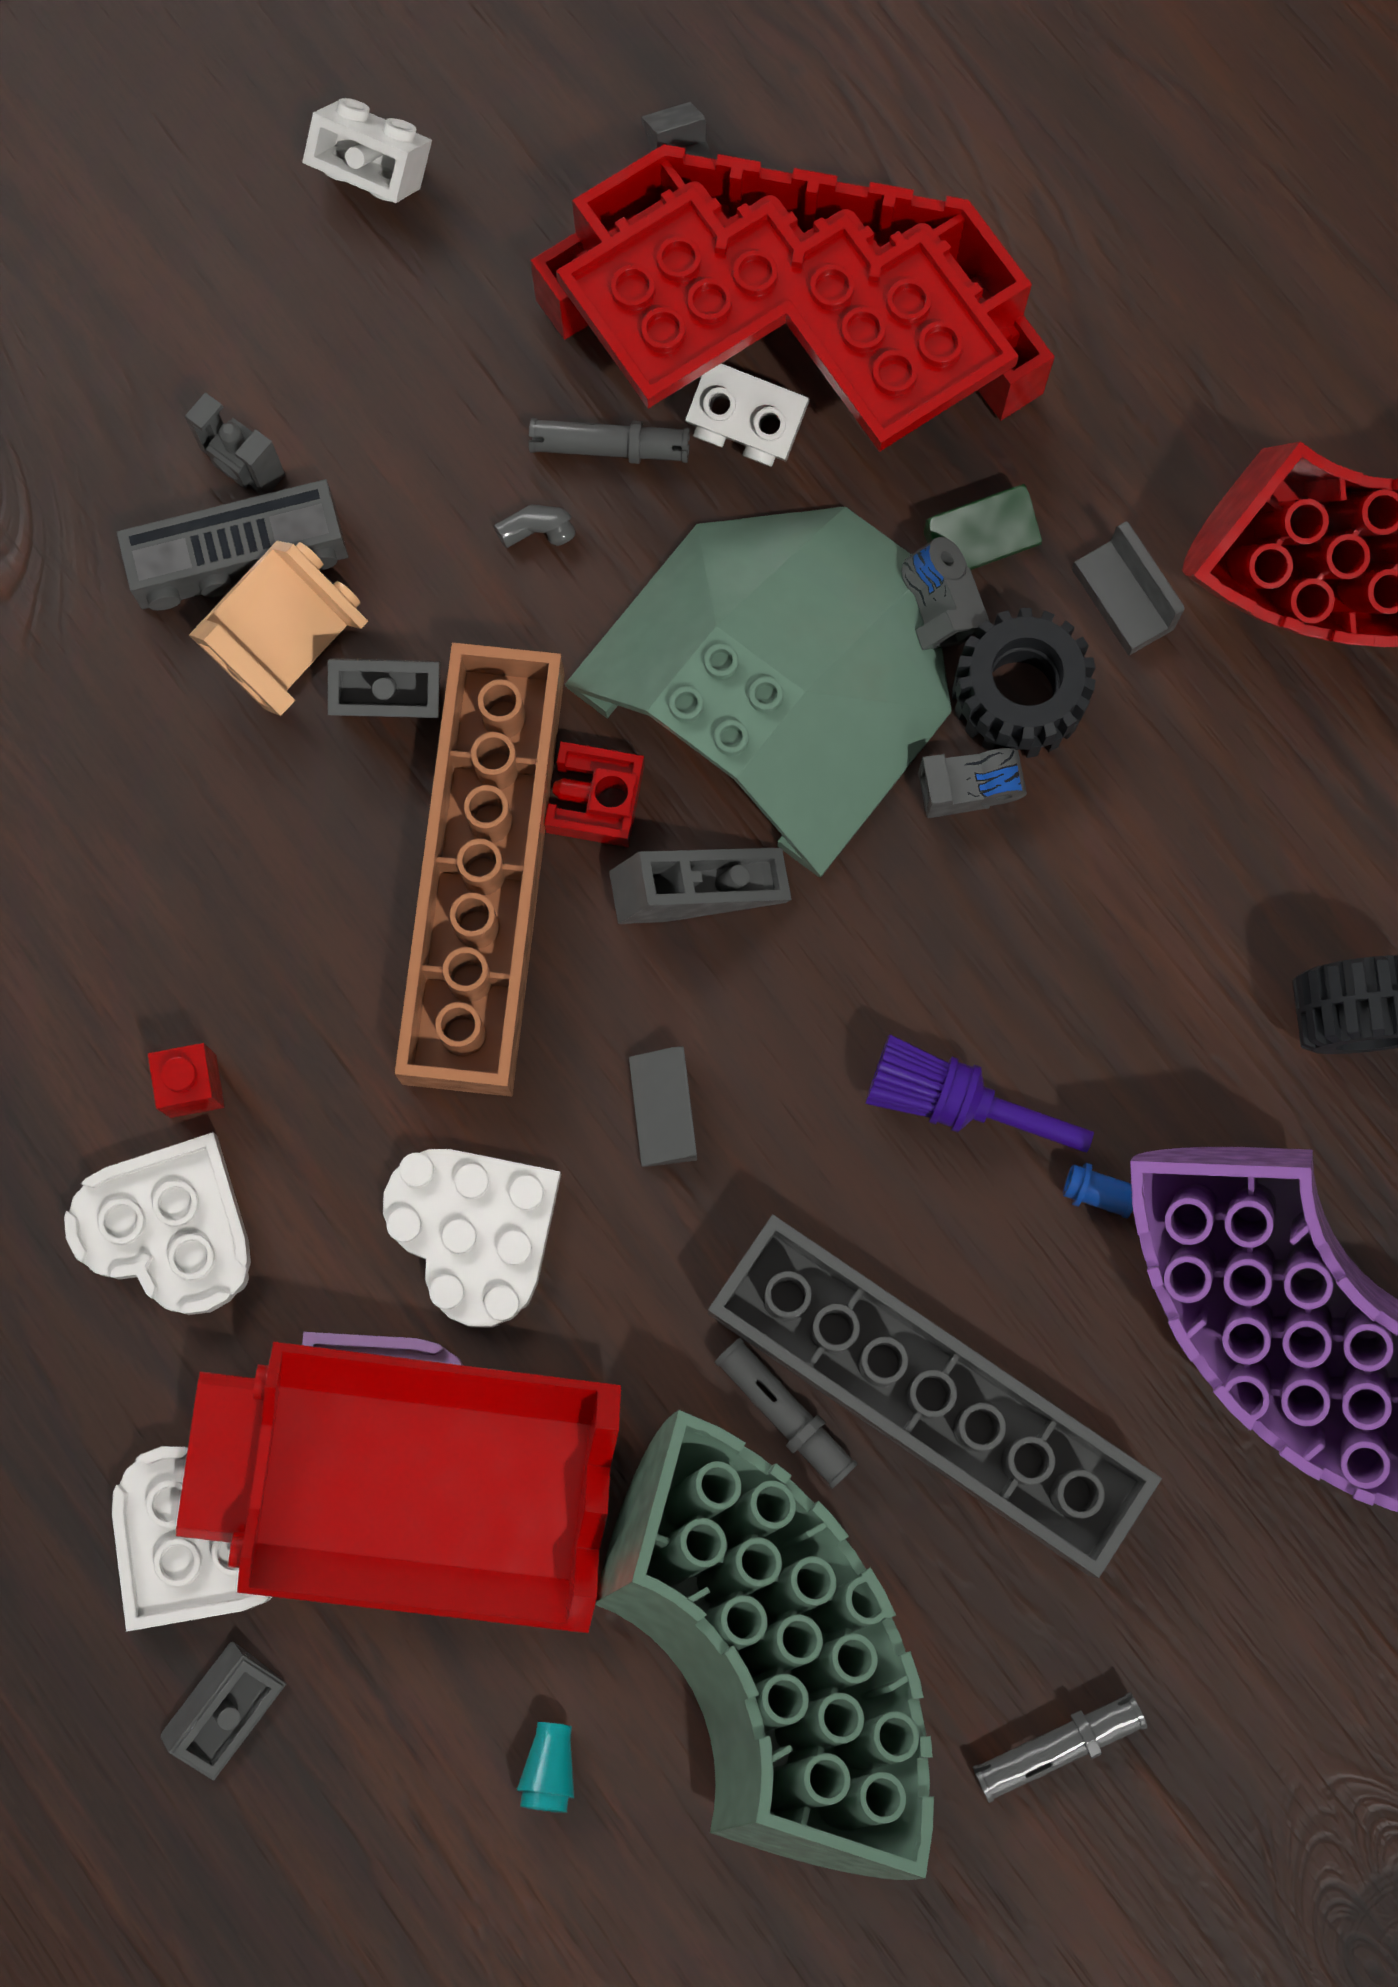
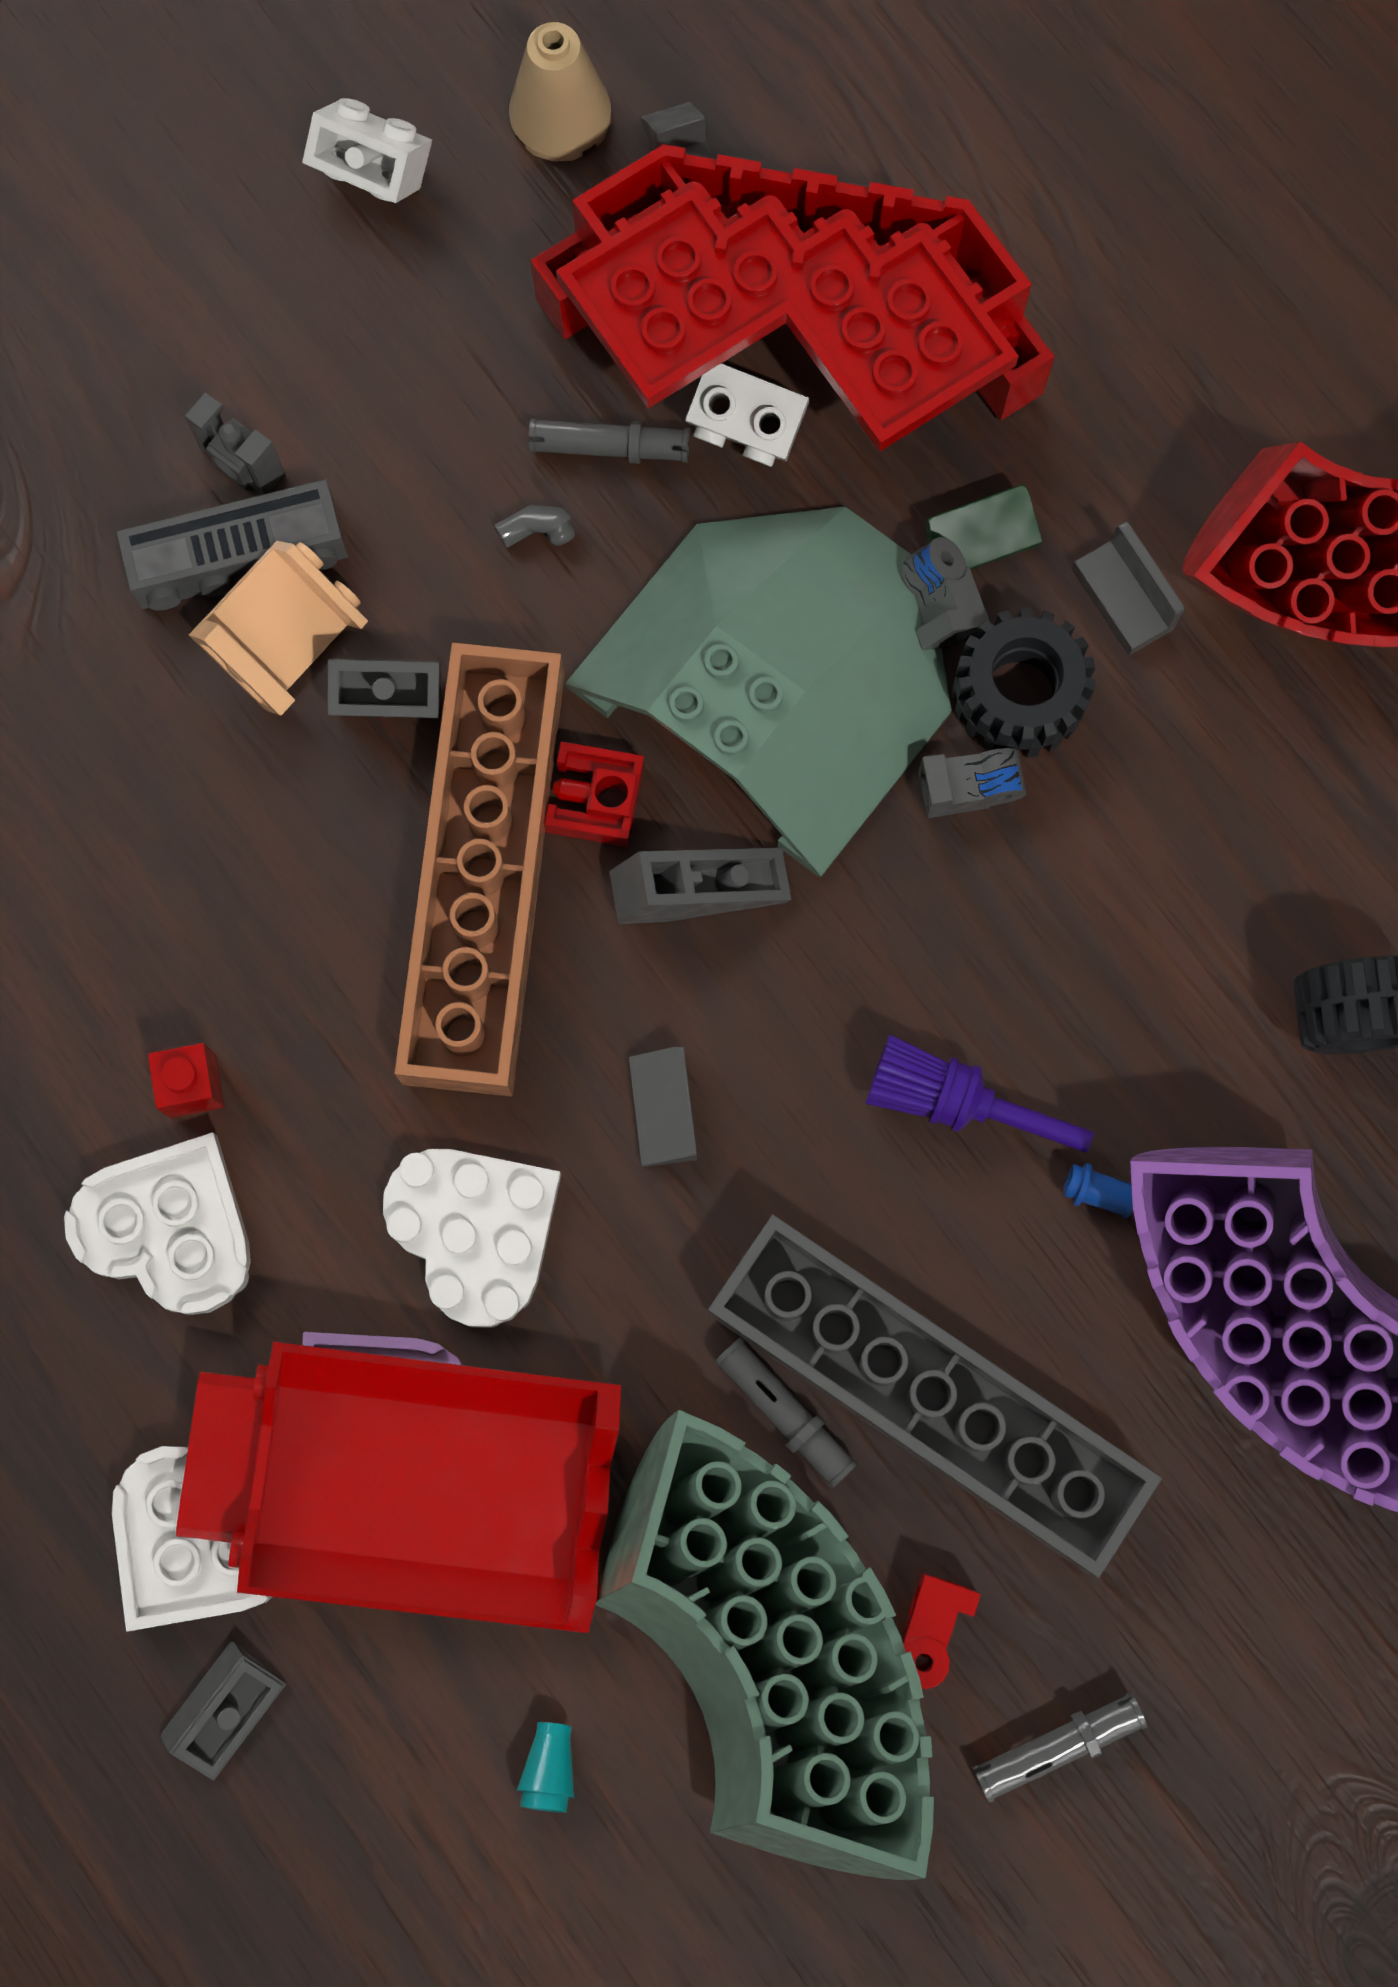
(558, 96): none -> tan cone
(932, 1623): none -> red leg

